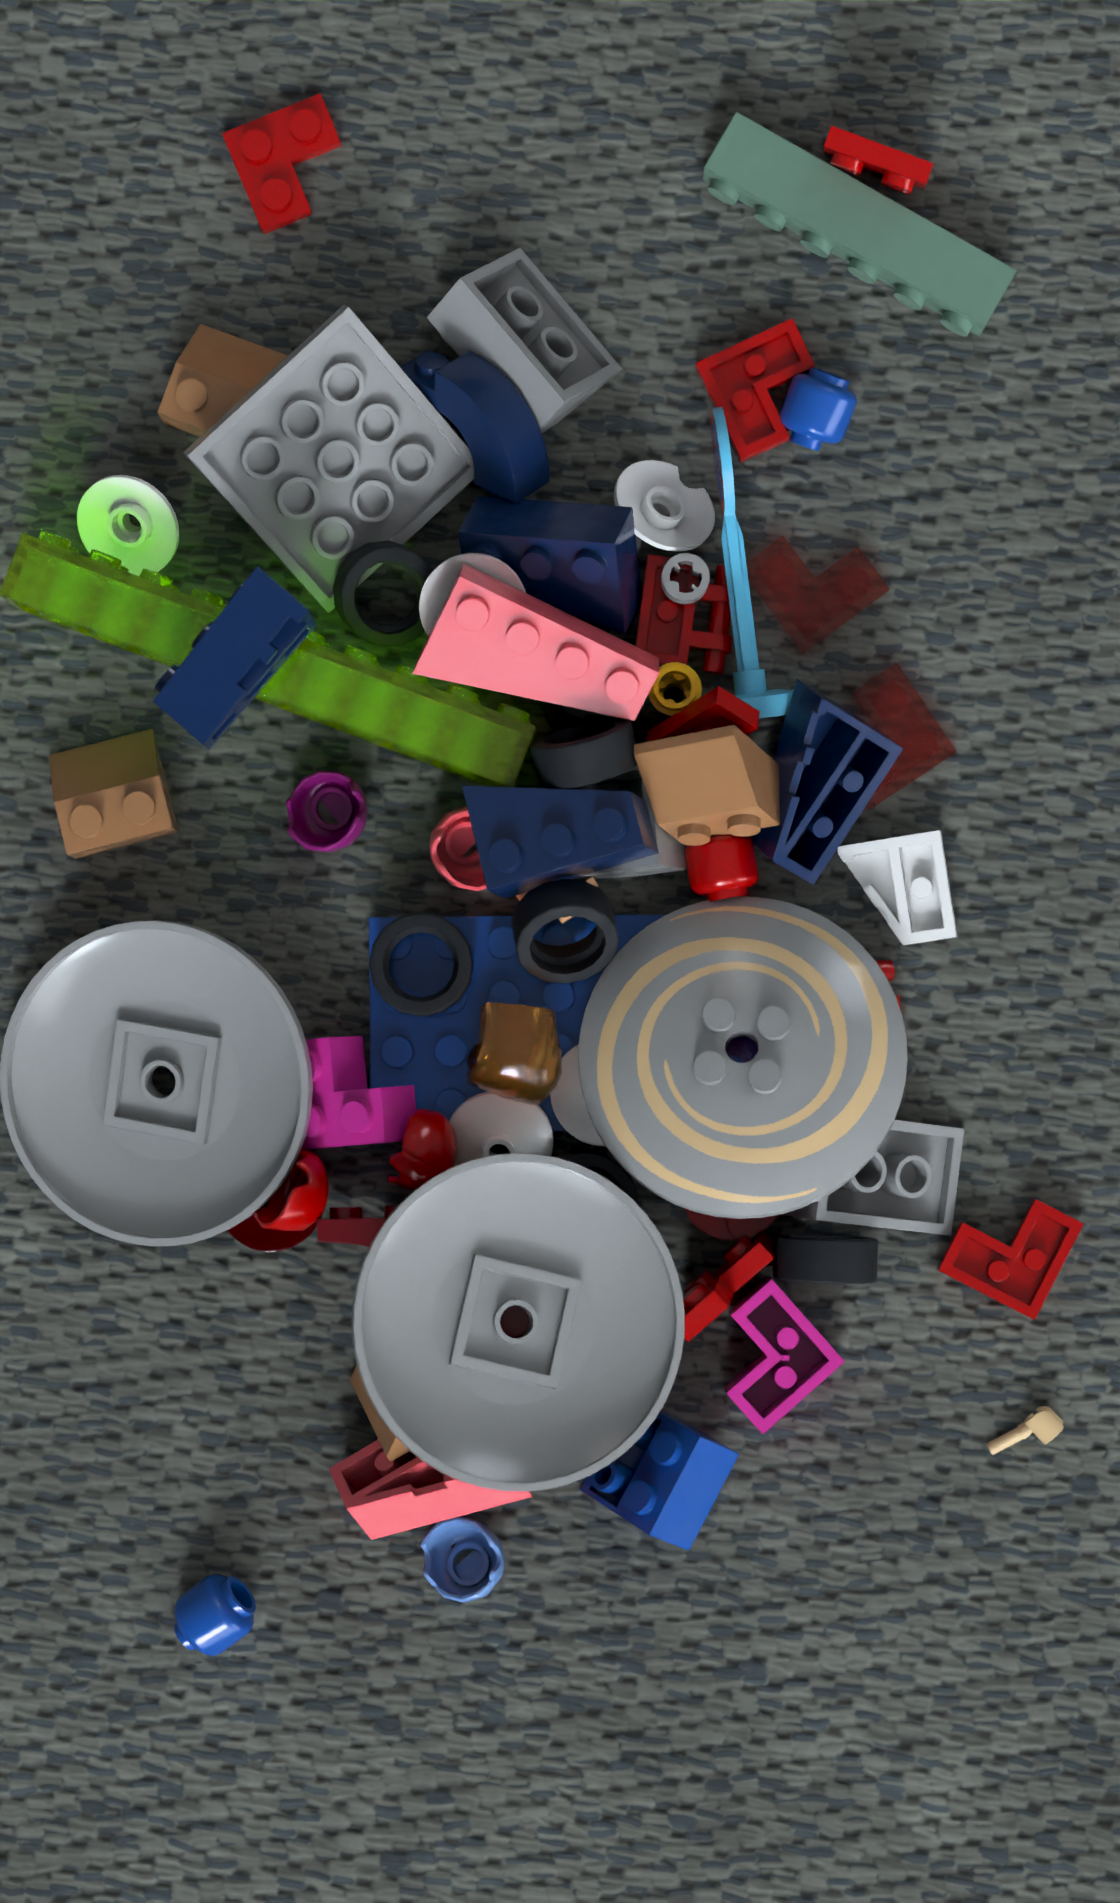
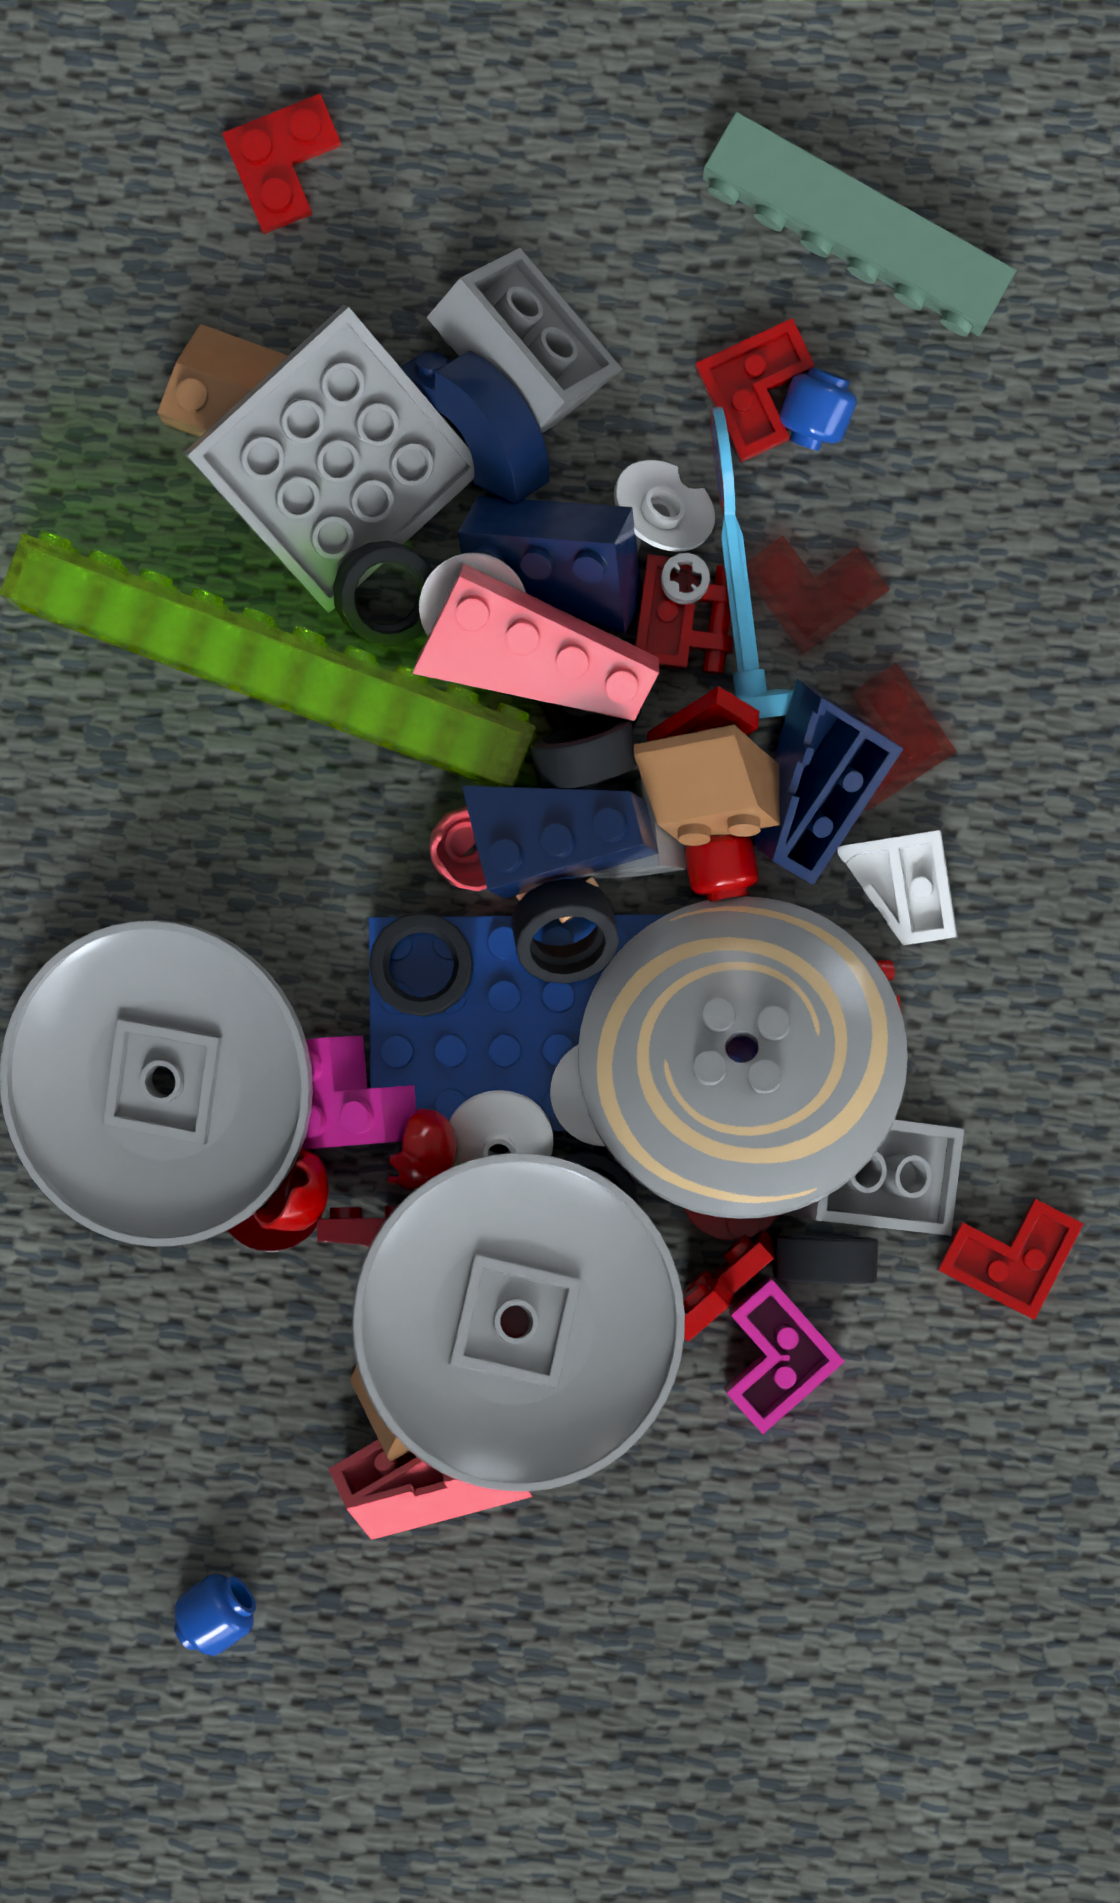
(106, 523): dish -> none
(111, 794): medium nougat slope -> none
(234, 658): dark blue wedge -> none
(344, 801): magenta hair -> none
(475, 1573): medium blue hair -> none
(516, 1053): clear orange piece -> none
(665, 1480): blue slope -> none
(679, 676): yellow cone -> none
(899, 169): red plate -> none
(1043, 1424): tan hand -> none

